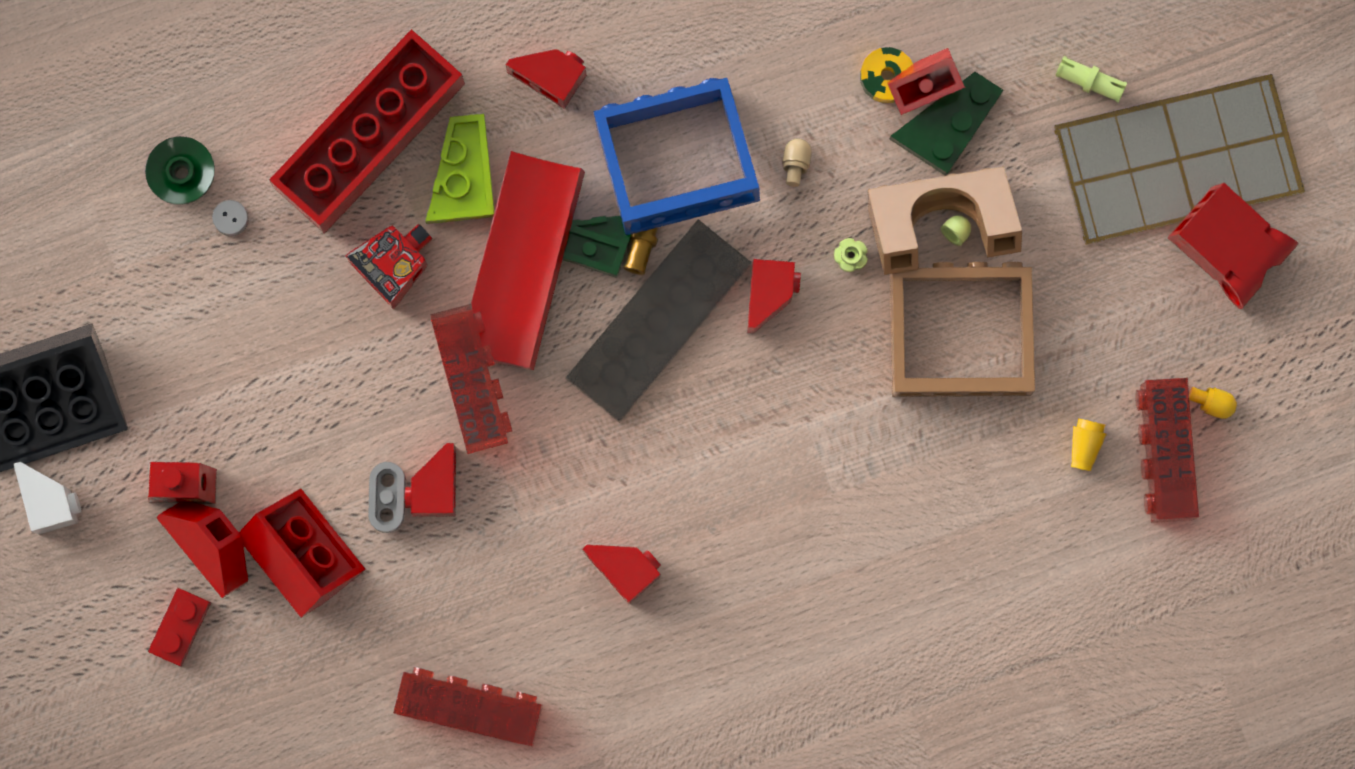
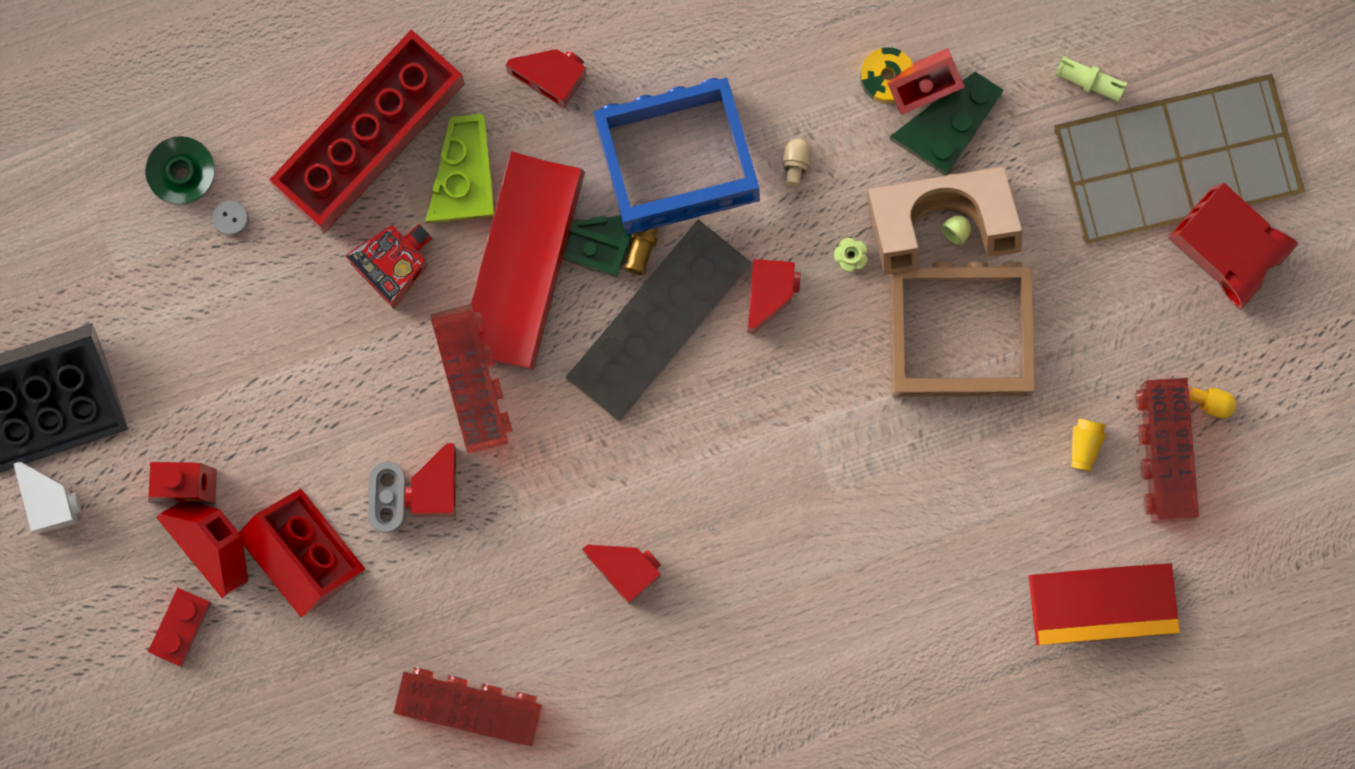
(1103, 604): none -> red slope

